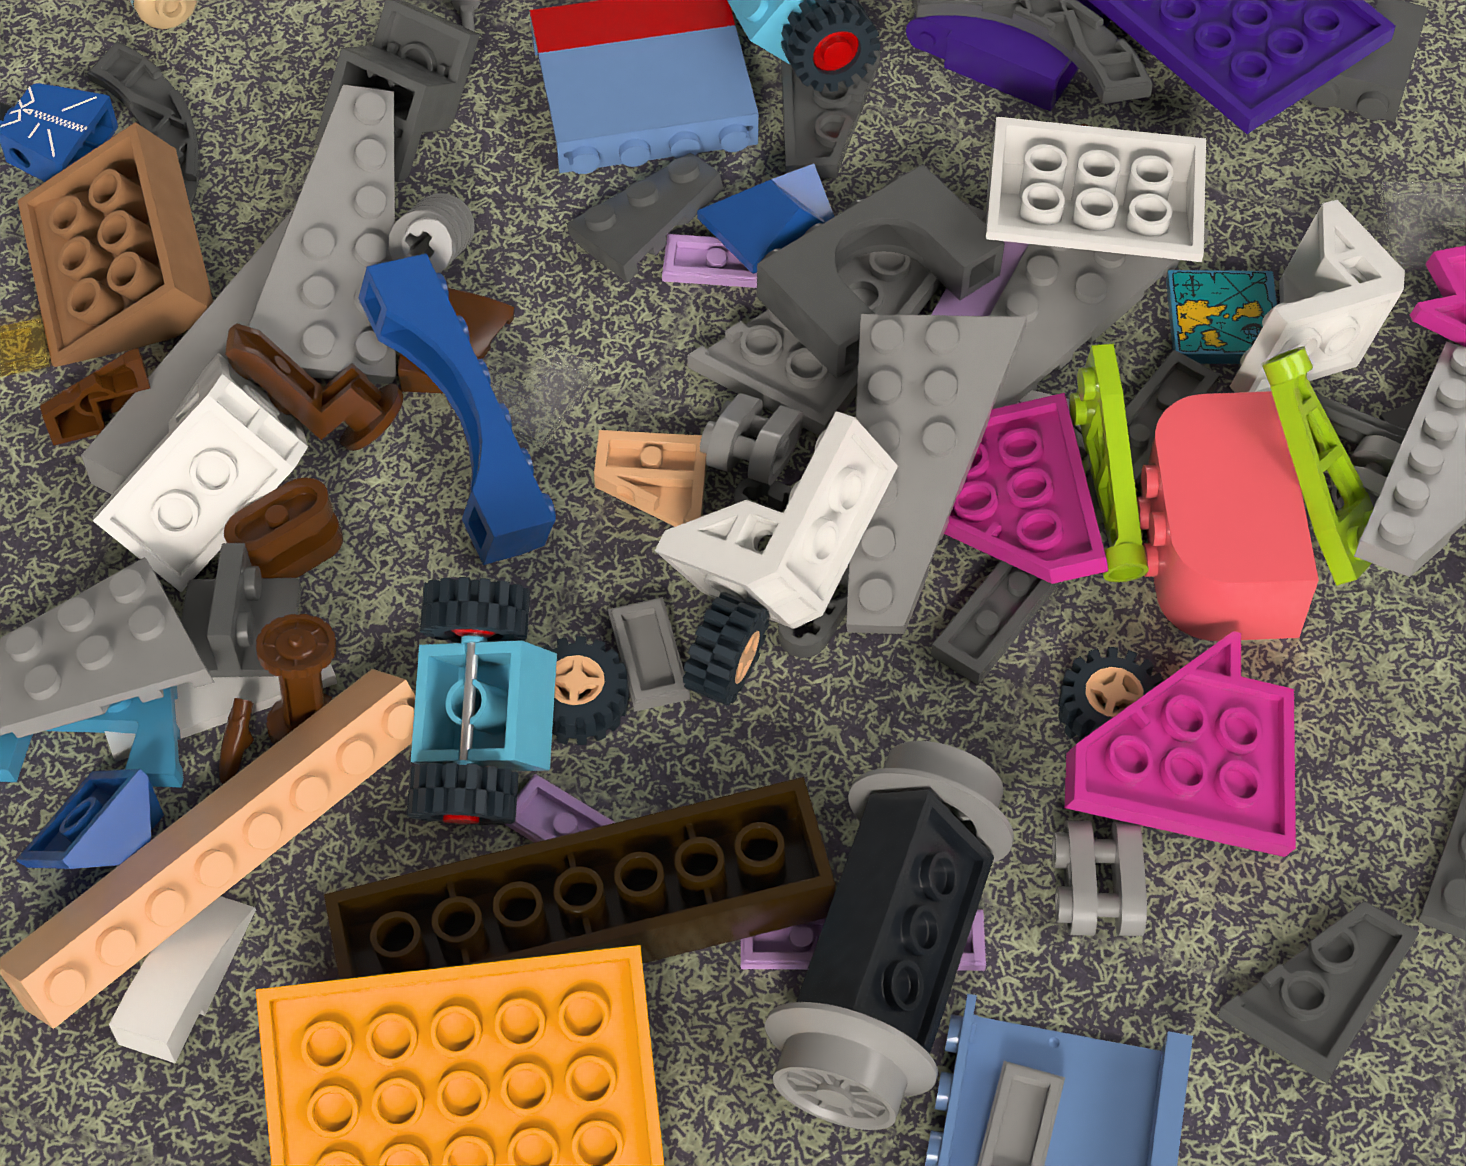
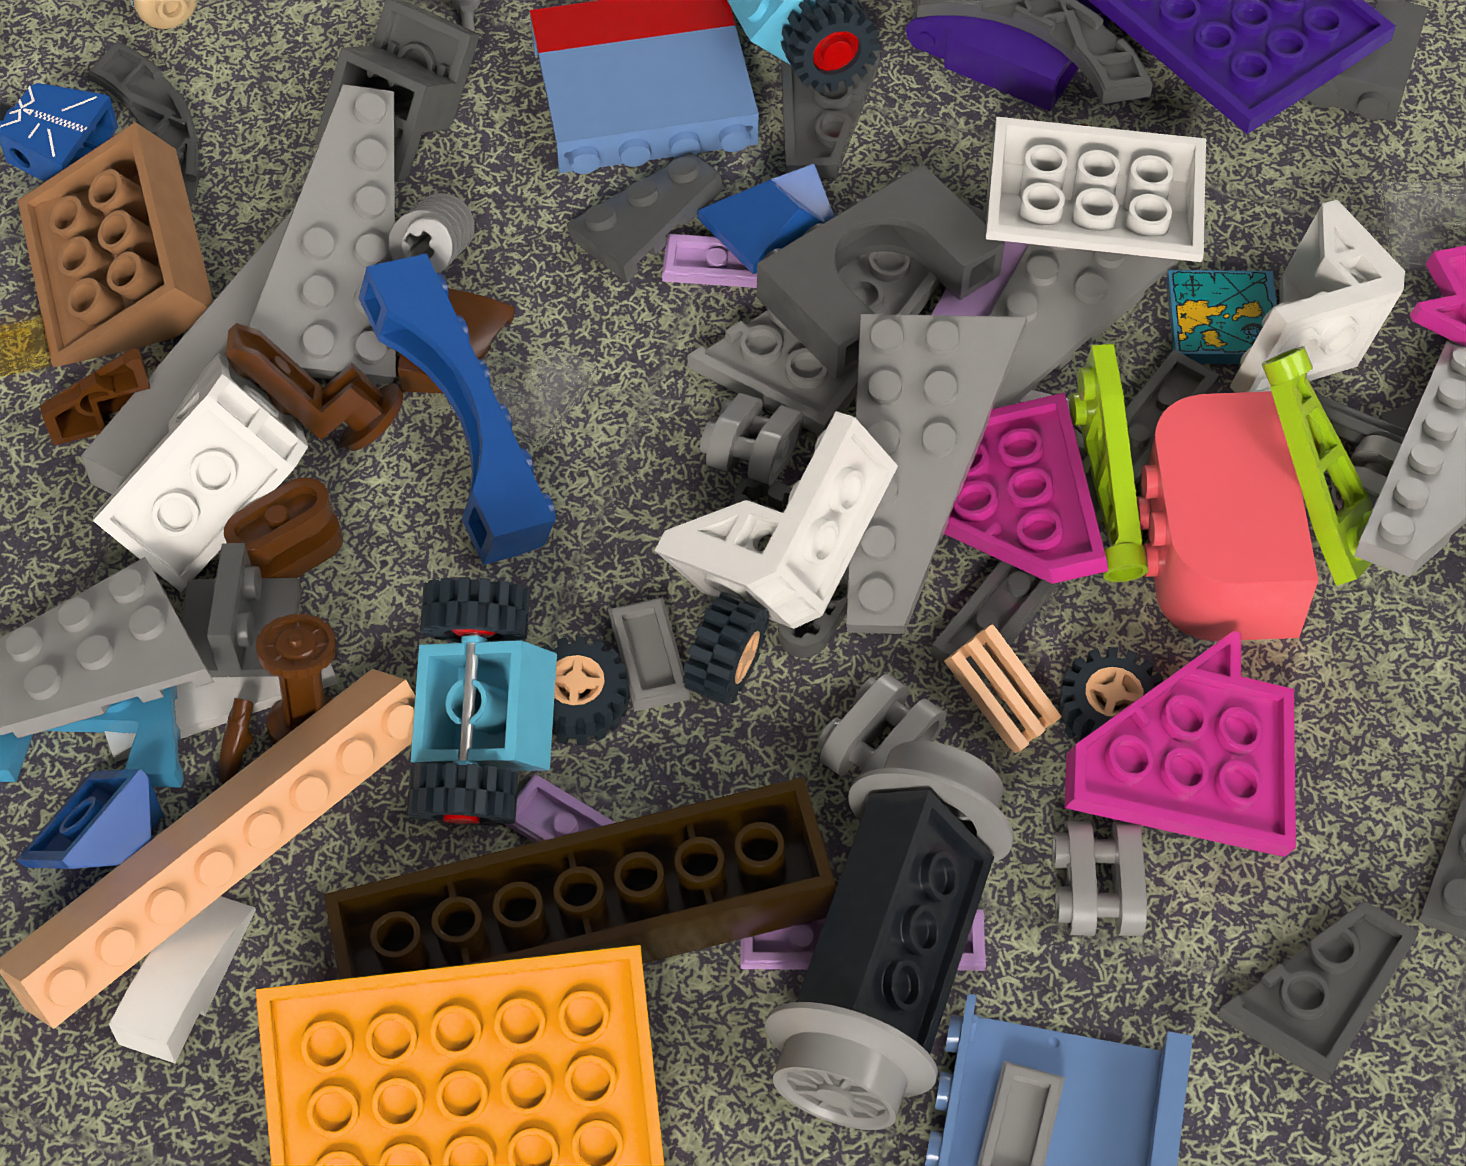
(653, 472): light nougat wing -> none
(874, 708): none -> light grey brick
(1019, 678): none -> light nougat tile

